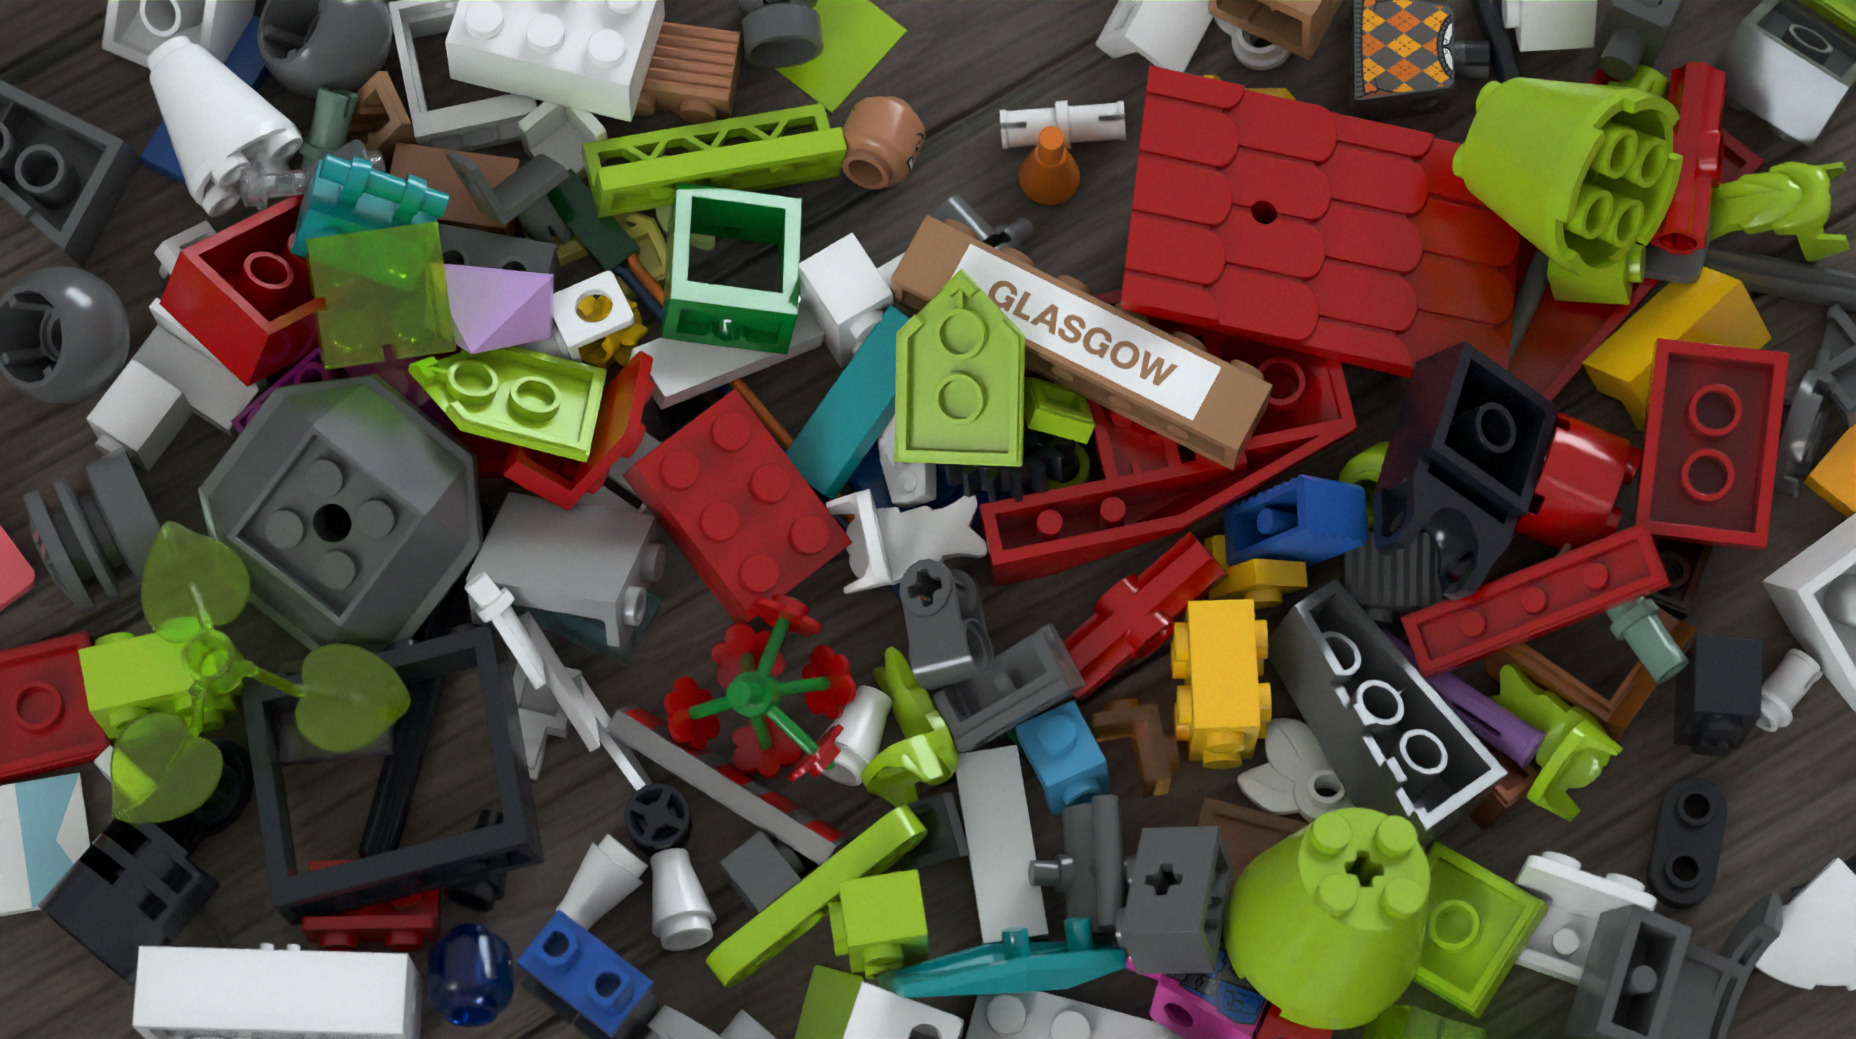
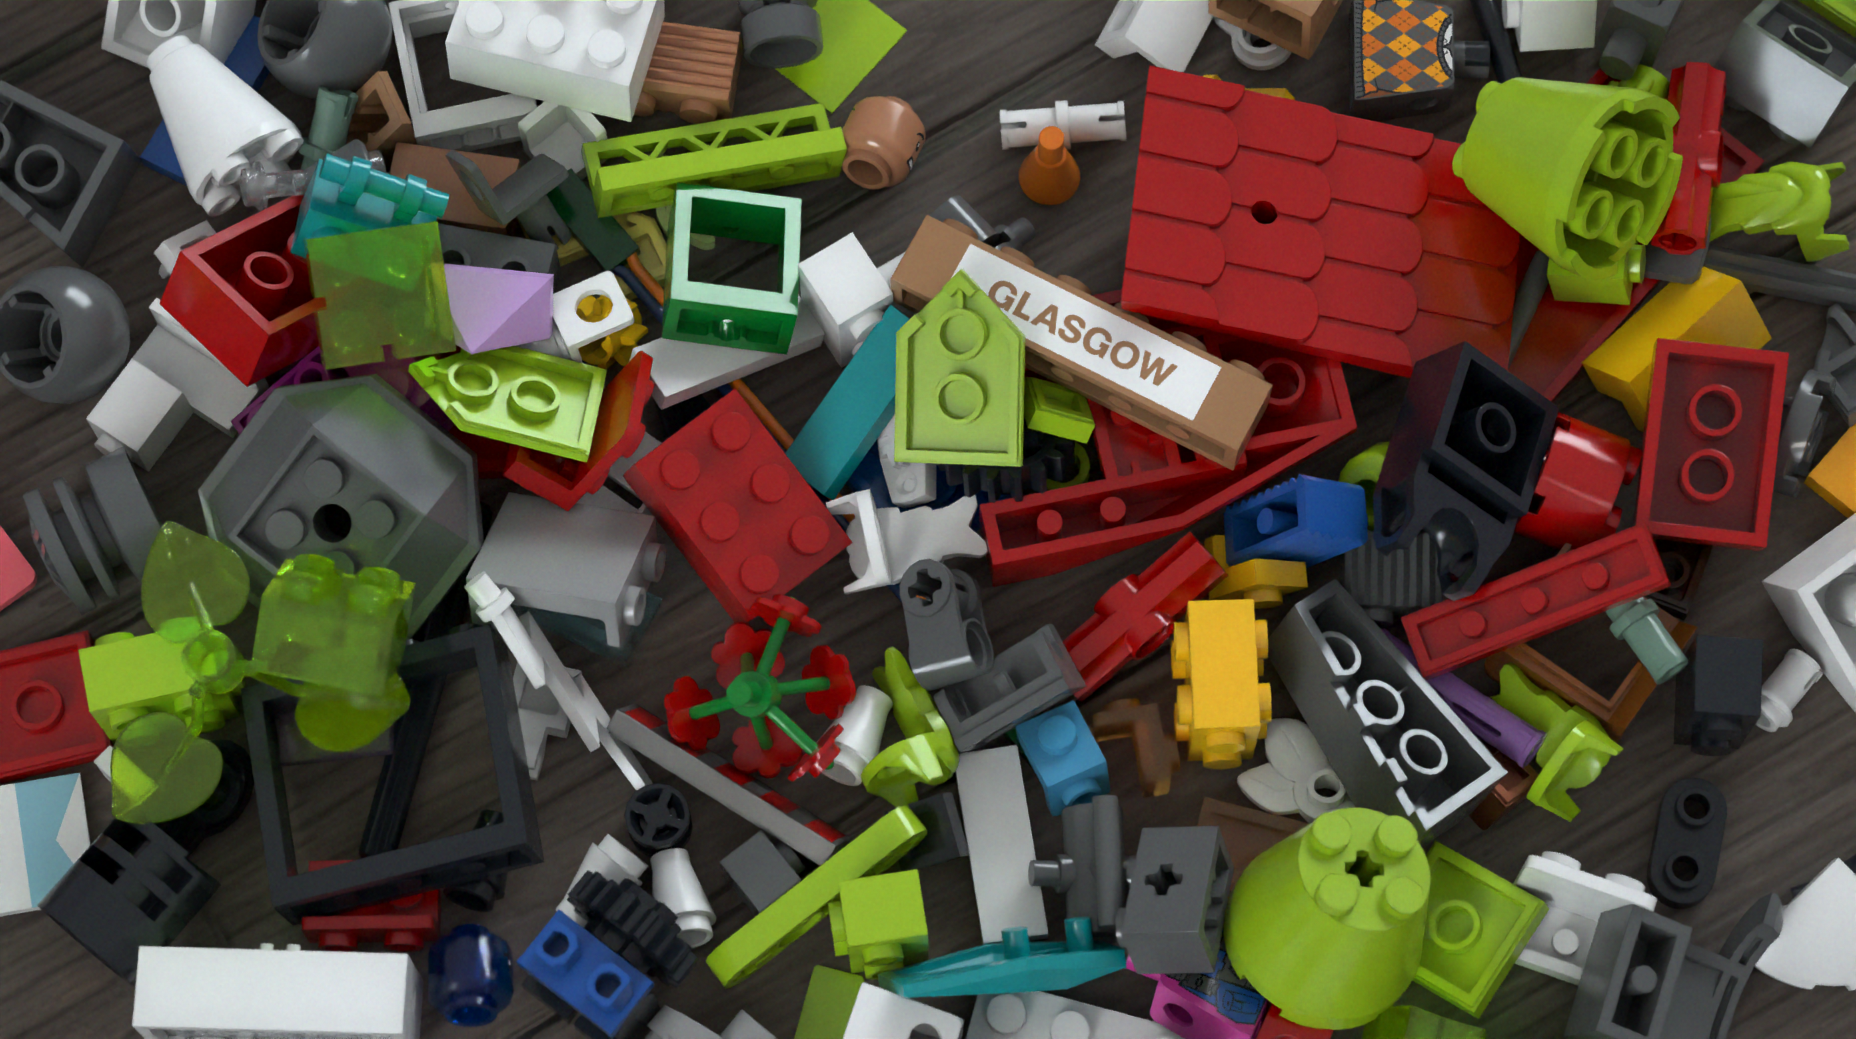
(333, 625): none -> clear neon green piece
(633, 926): none -> black gear

